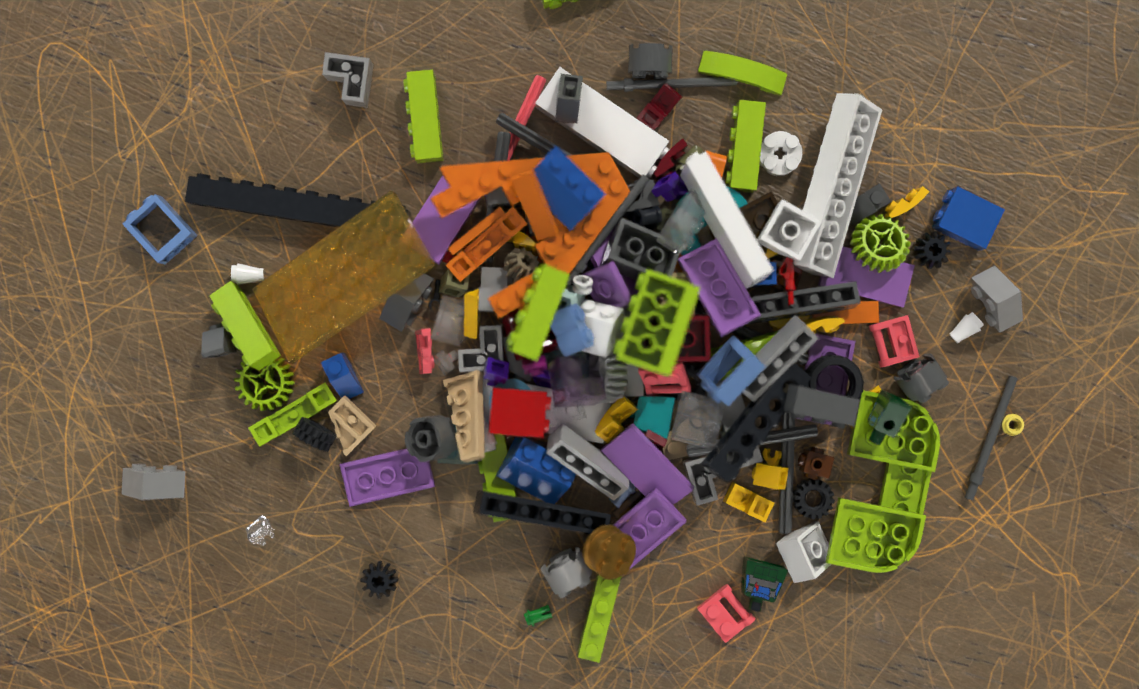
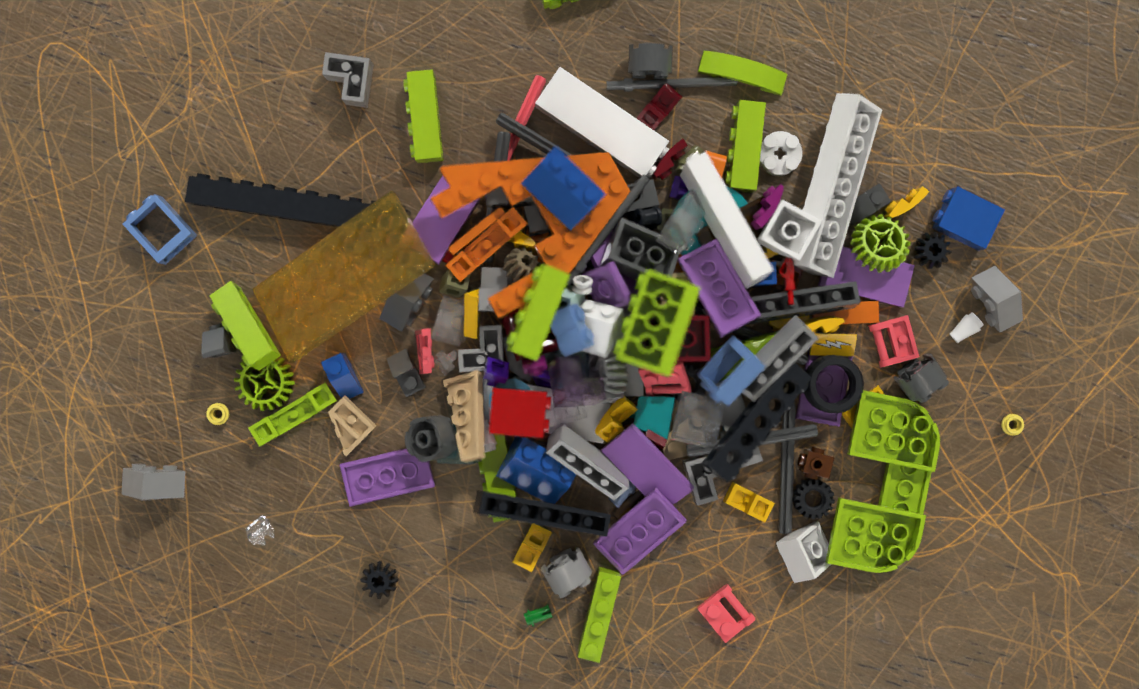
(212, 417): none -> light yellow plate
(246, 274): white cone -> none
(314, 434): black tyre -> none
(405, 372): none -> dark grey slope
(436, 297): black hand -> none
(531, 547): none -> yellow slope
(535, 205): orange tile -> none
(568, 98): dark grey slope -> none
(609, 551): pearl gold wheel -> none
(667, 187): dark purple tile -> none
(761, 581): torso -> none
(769, 473): yellow brick -> none
(770, 202): none -> magenta slope
(821, 406): dark grey brick -> none
(834, 344): none -> yellow slope
(887, 416): dark green torso -> none
(976, 478): dark grey bar -> none

